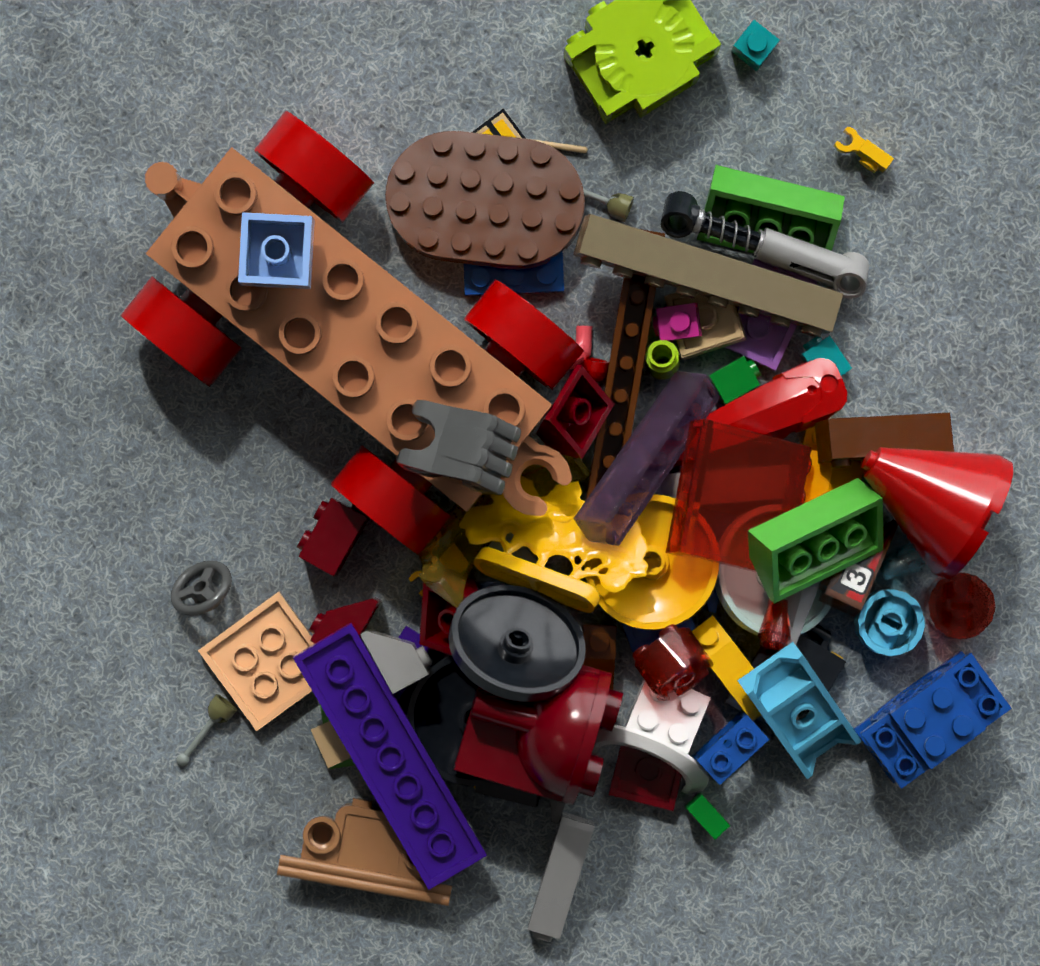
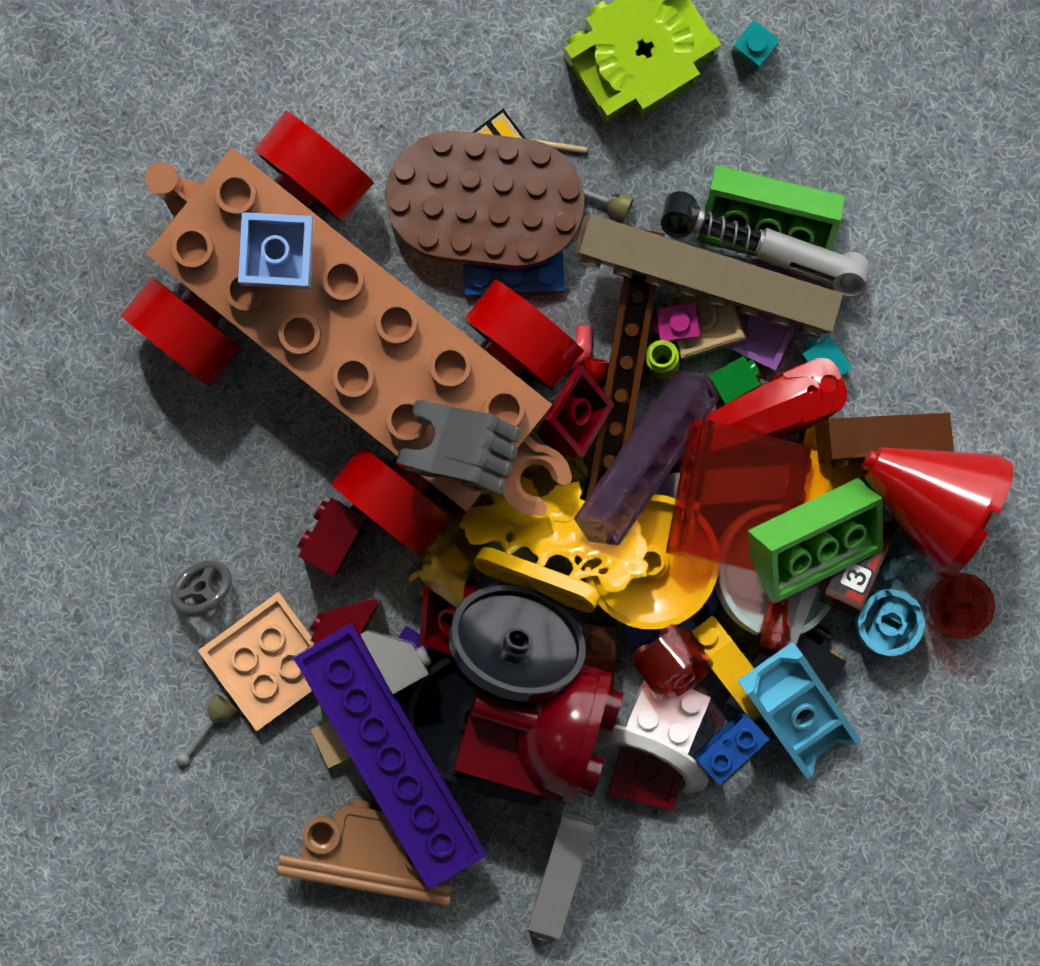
(707, 815): green piece -> none
(871, 156): yellow plate -> none
(932, 718): blue piece -> none

